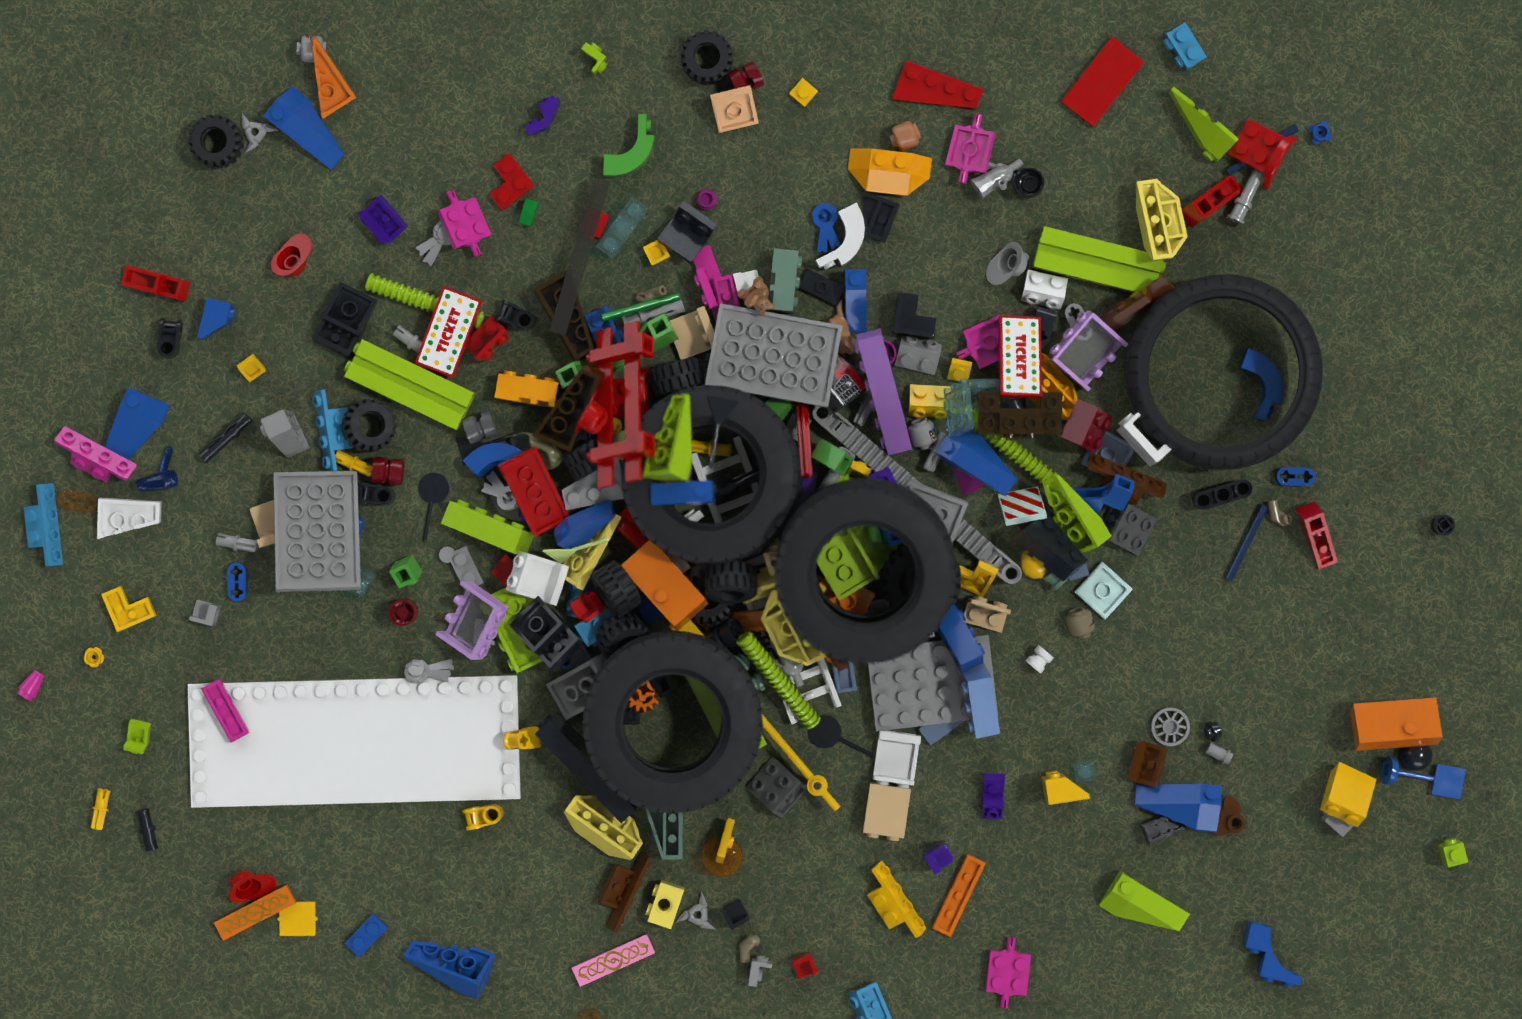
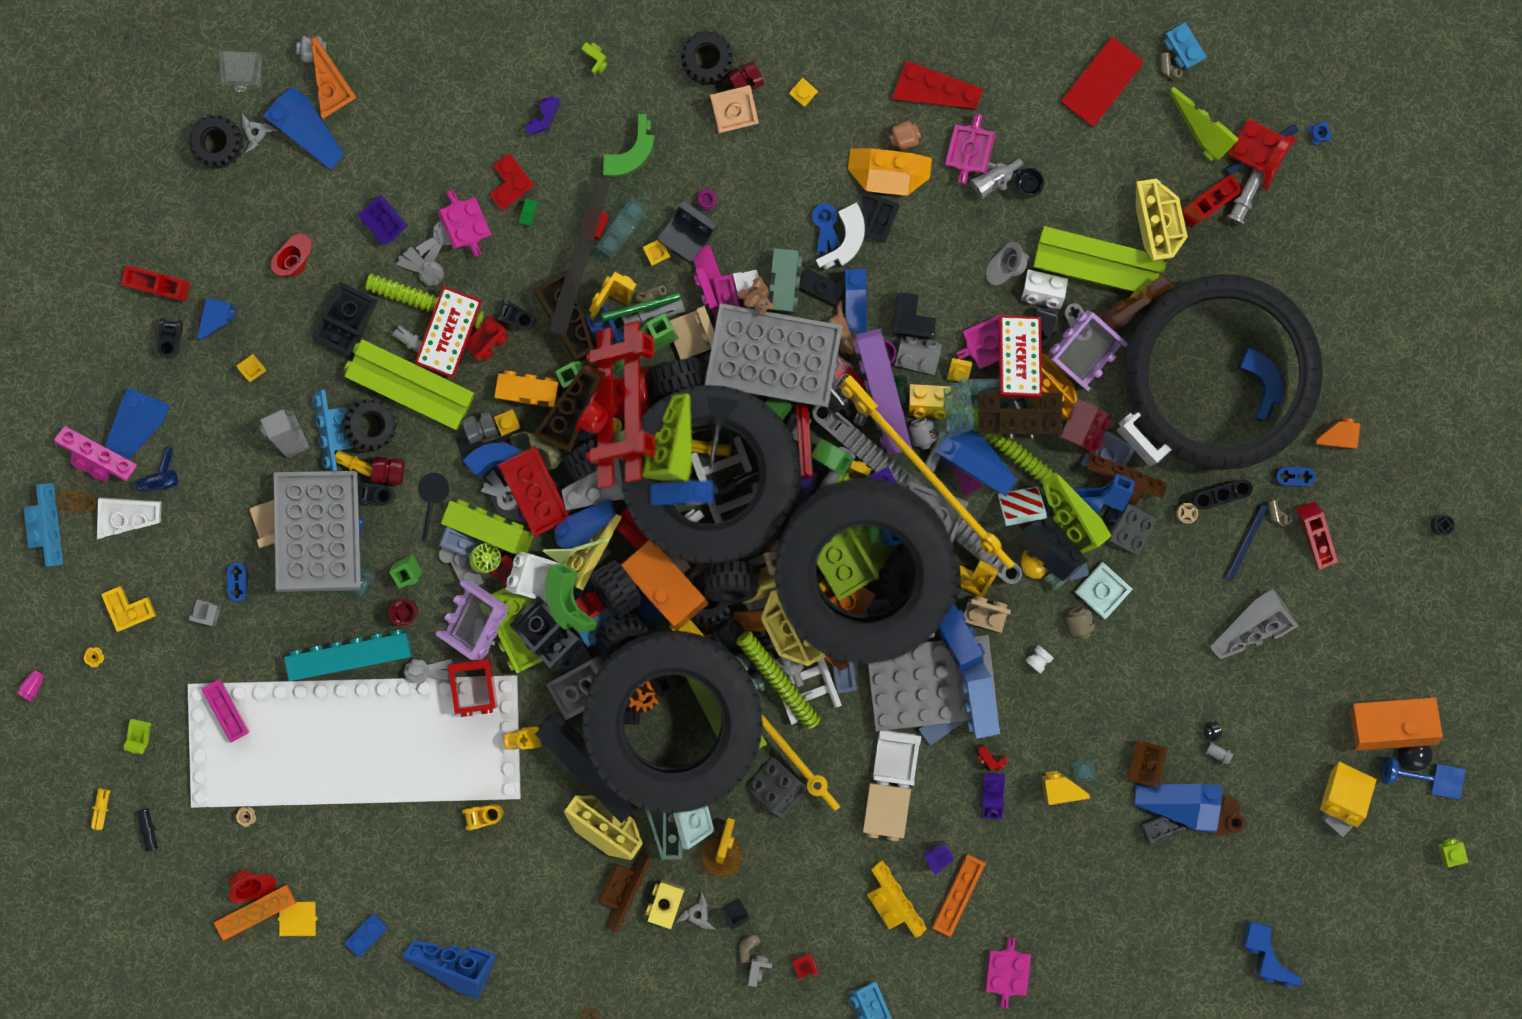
(232, 430): black pin -> none
(236, 543): light grey axle -> none
(240, 69): none -> clear torso
(245, 822): none -> tan plate
(348, 656): none -> teal brick
(430, 272): none -> light grey piece
(460, 542): none -> sand blue tile
(471, 665): none -> red window
(484, 558): none -> lime wheel
(507, 422): none -> yellow plate
(561, 601): none -> bright green arch
(613, 960): bright pink tile -> none
(617, 287): none -> yellow bracket
(693, 826): none -> light aqua tile
(828, 733): black piece -> none
(867, 406): none -> yellow bar
(900, 382): none -> clear green arm
(986, 758): none -> red bracket
(1138, 903): lime wedge -> none
(1169, 69): none -> dark tan arm
(1170, 726): light grey wheel -> none
(1190, 513): none -> tan wheel
(1262, 619): none -> light grey wedge
(1340, 434): none -> orange slope

